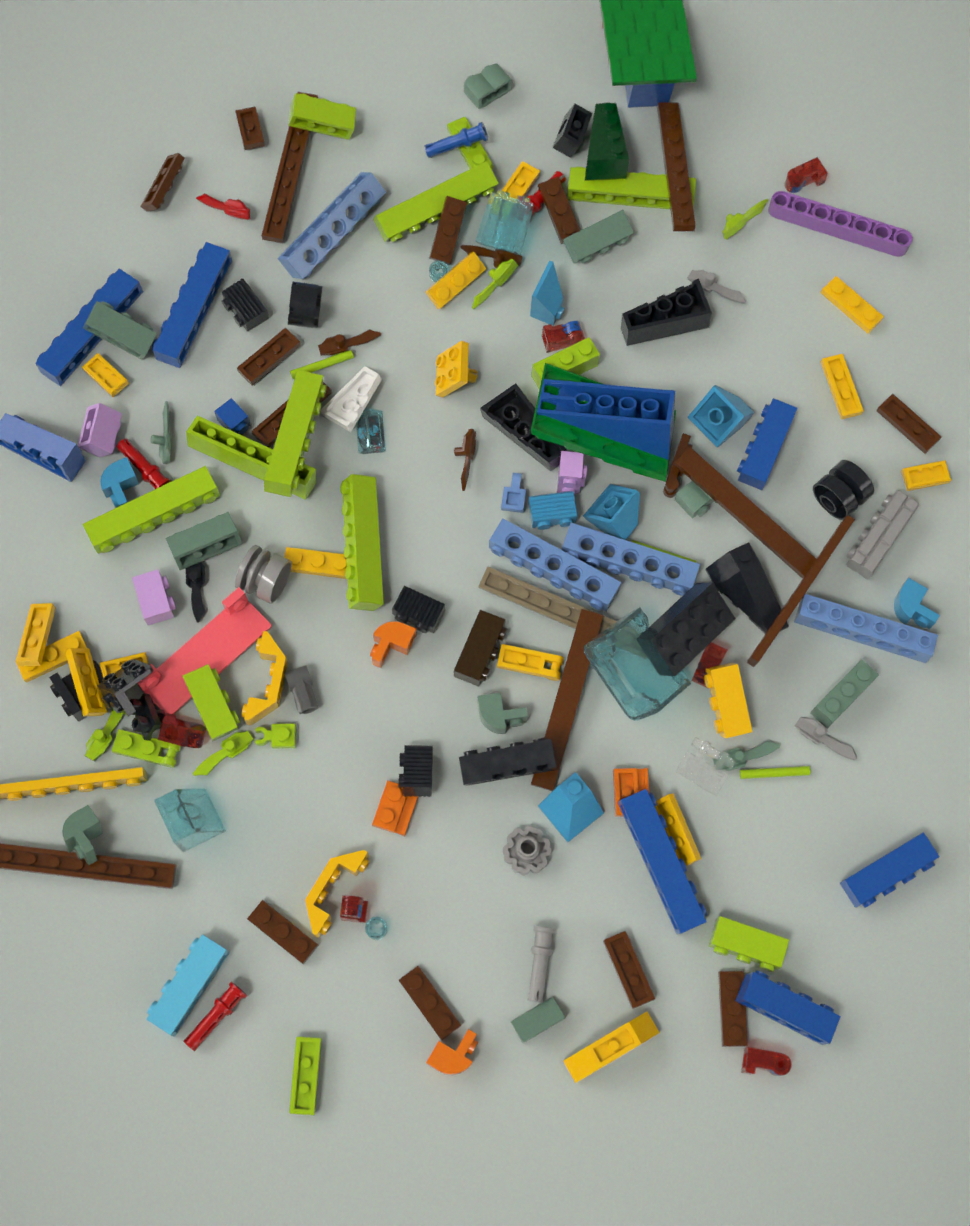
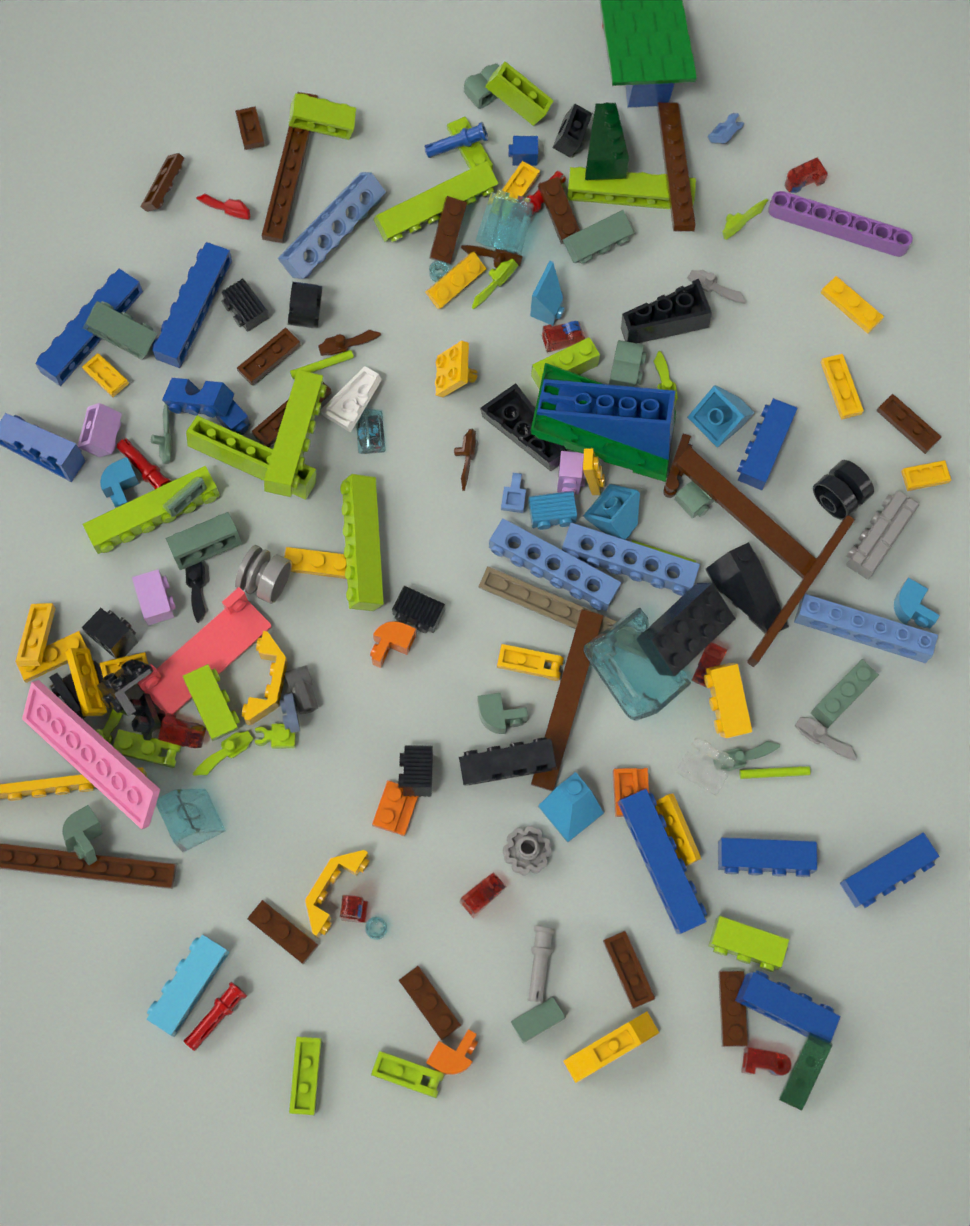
(91, 754): none -> bright pink plate
(111, 633): none -> black brick
(185, 496): none -> sand green slope
(187, 398): none -> blue arch
(289, 707): none -> sand blue plate
(406, 1074): none -> lime plate
(480, 648): dark brown brick -> none
(482, 894): none -> clear red leg
(519, 93): none -> lime brick
(524, 149): none -> blue brick
(593, 472): none -> yellow plate
(626, 364): none -> sand green brick
(663, 372): none -> lime piece
(725, 130): none -> medium blue plate
(767, 856): none -> blue brick
(805, 1071): none -> clear green tile

